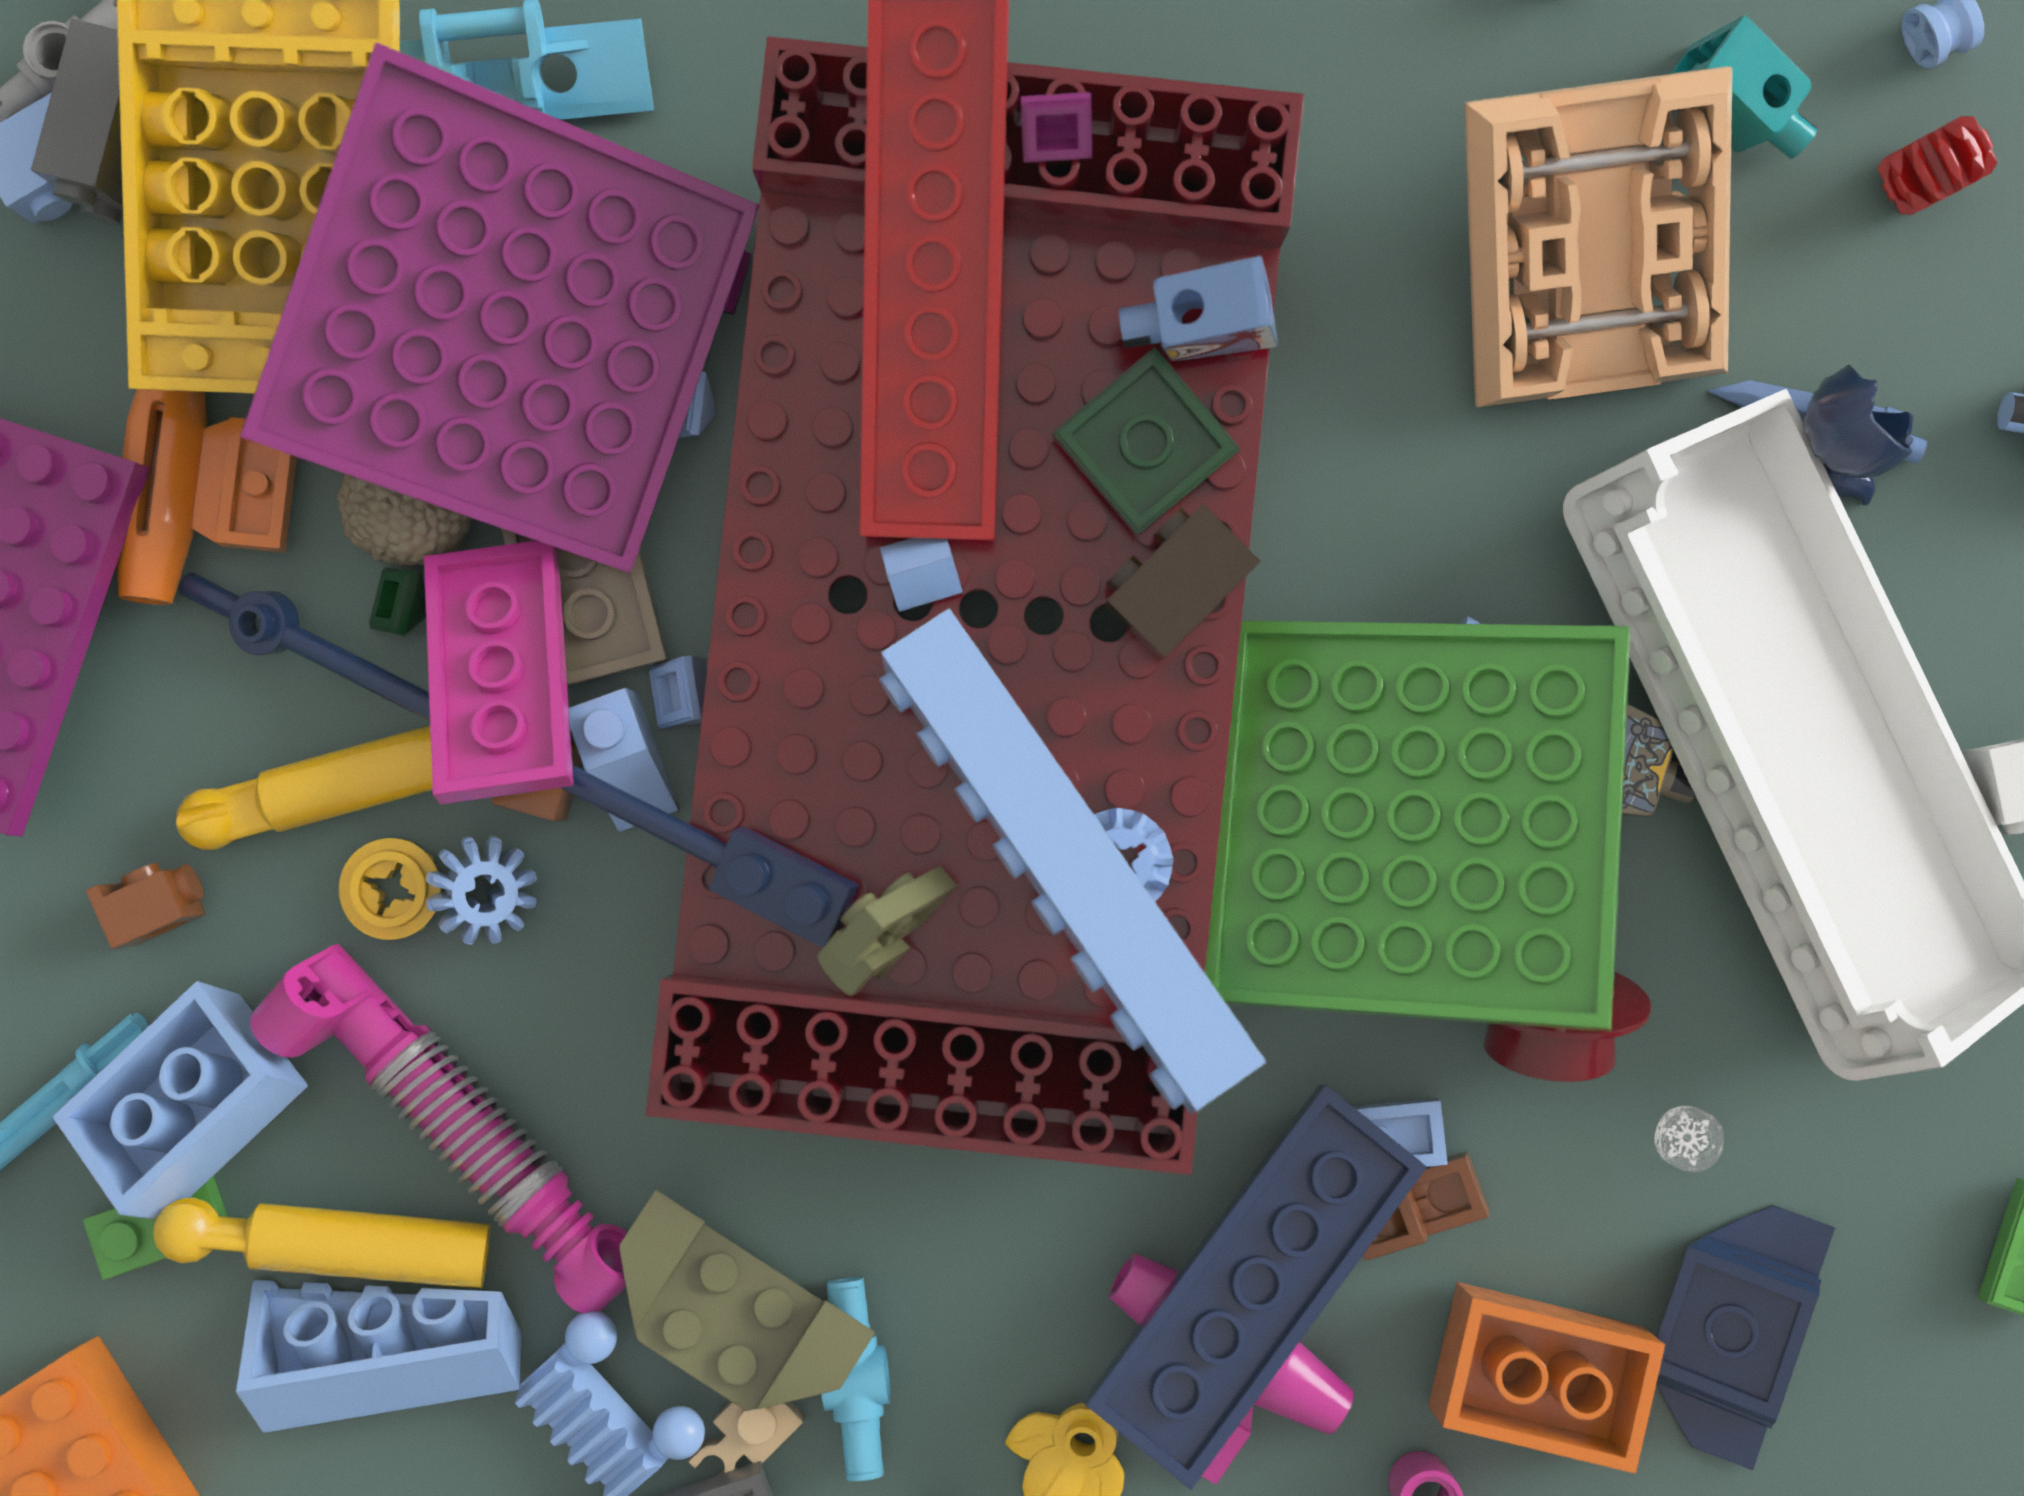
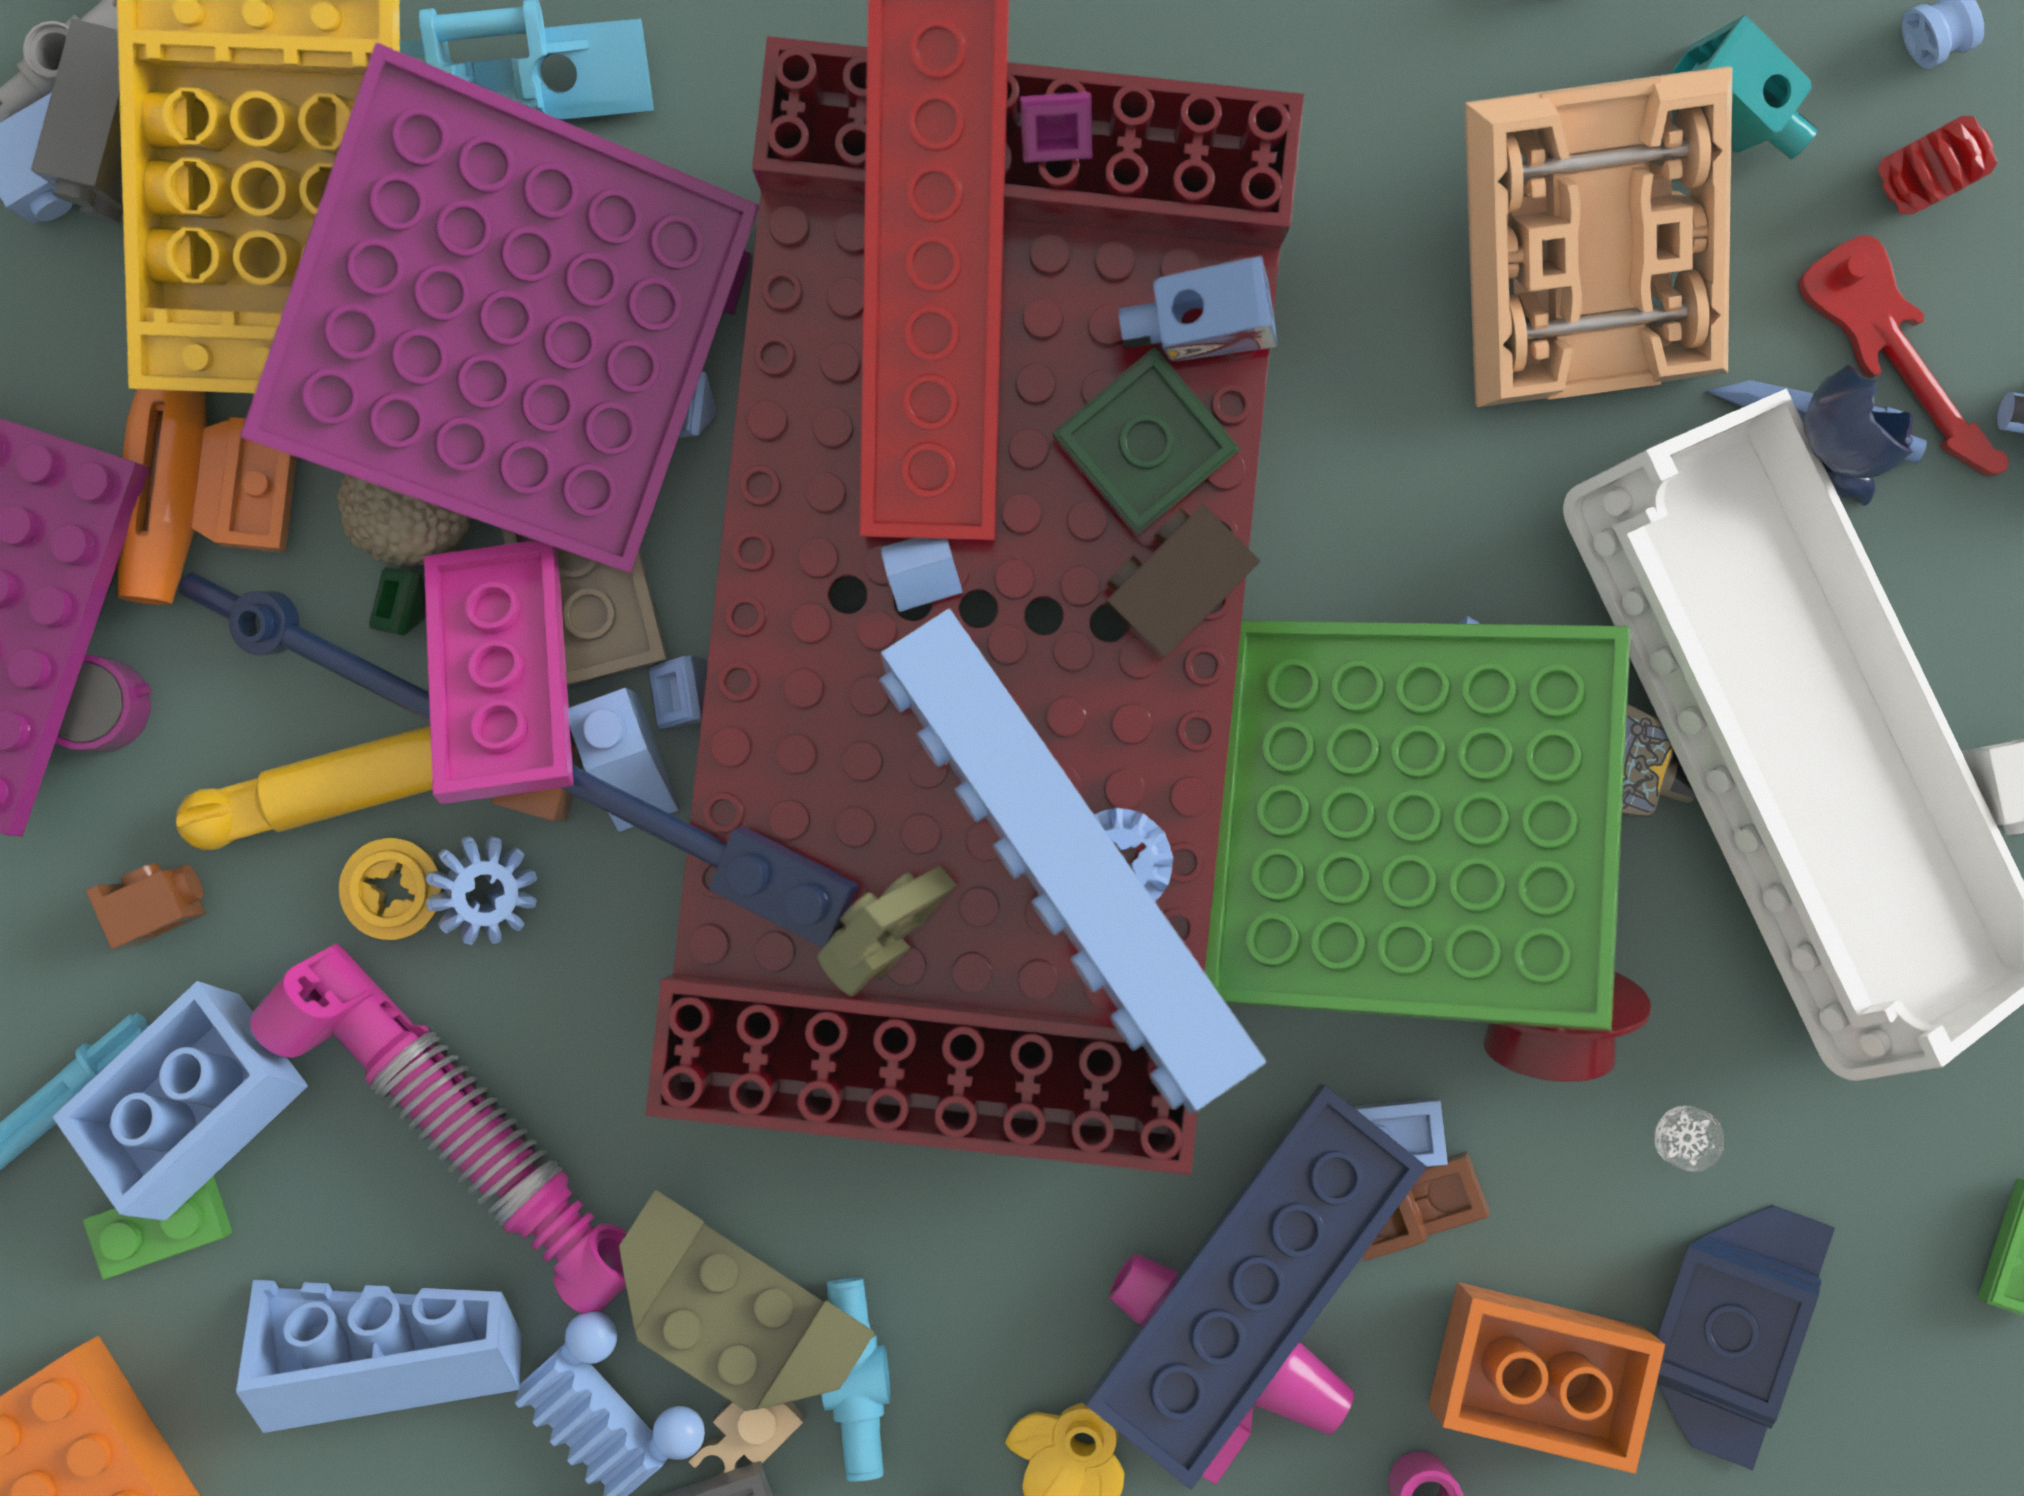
(105, 707): none -> piece
(330, 1242): yellow piece -> none
(1860, 295): none -> red piece

